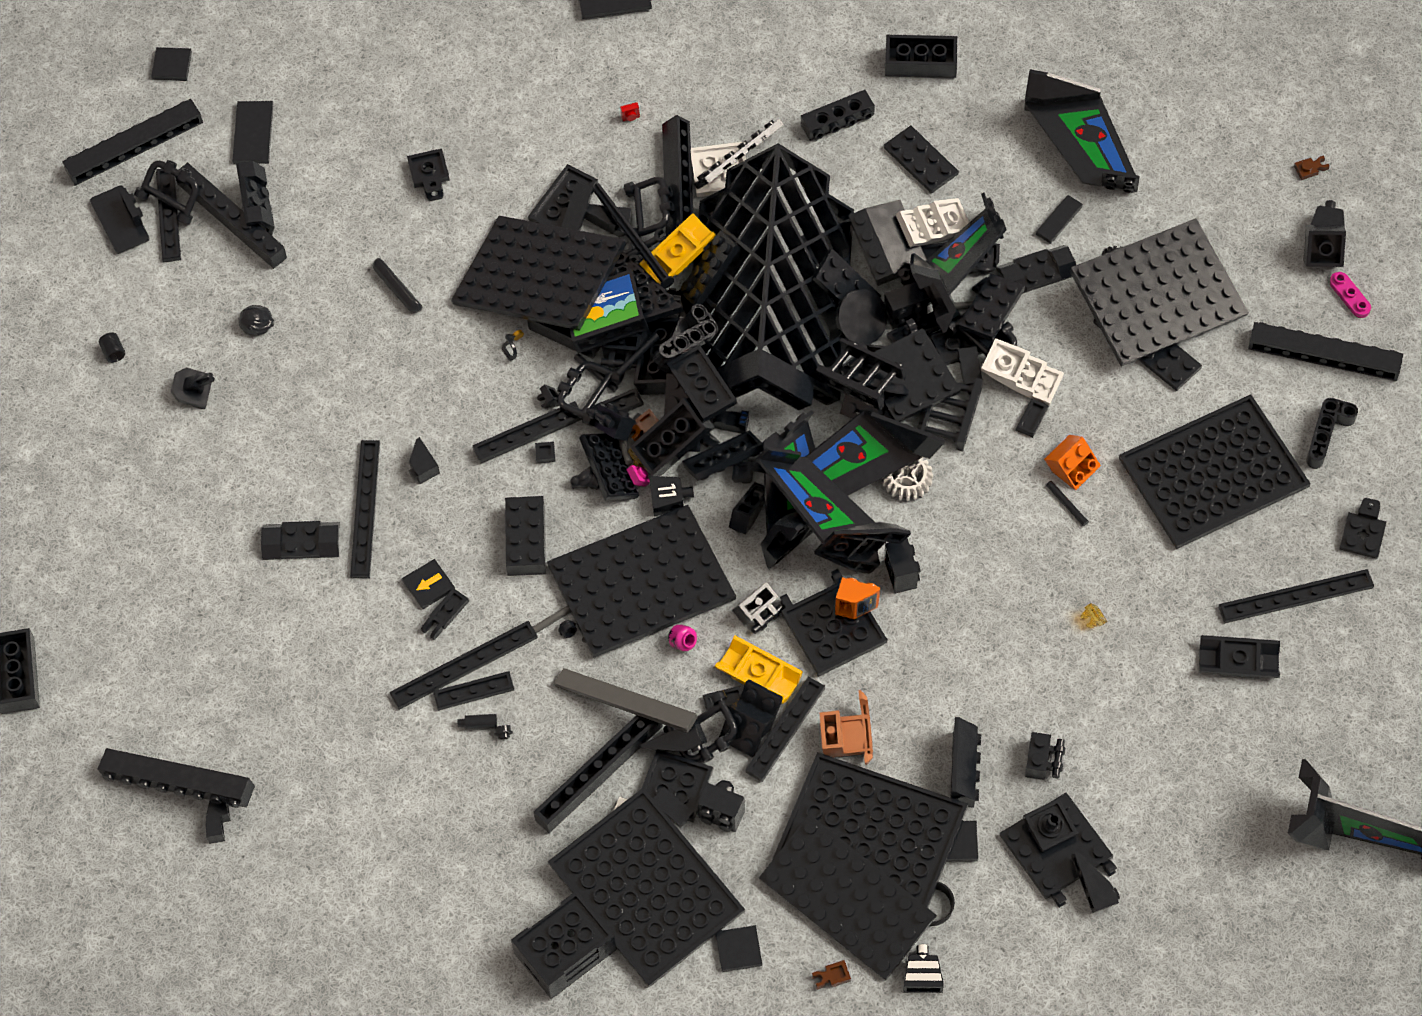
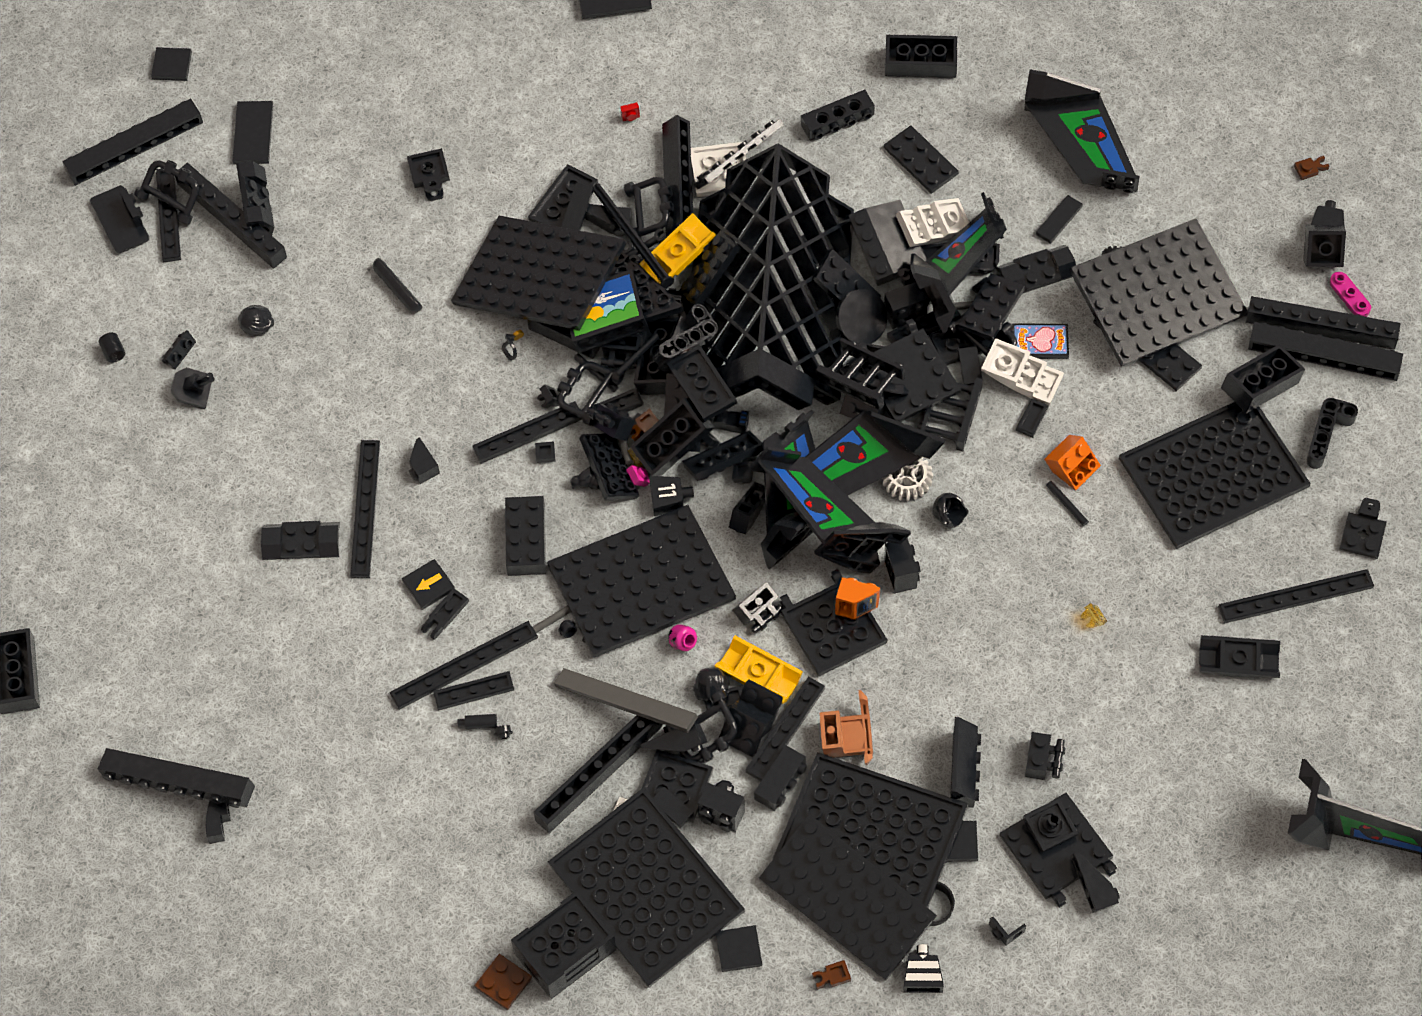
(180, 349): none -> black hinge
(503, 981): none -> reddish brown plate
(709, 682): none -> black hair
(780, 778): none -> black brick
(953, 505): none -> black hair
(999, 933): none -> black bracket
(1043, 340): none -> tile
(1262, 378): none -> black brick
(1324, 322): none -> black brick

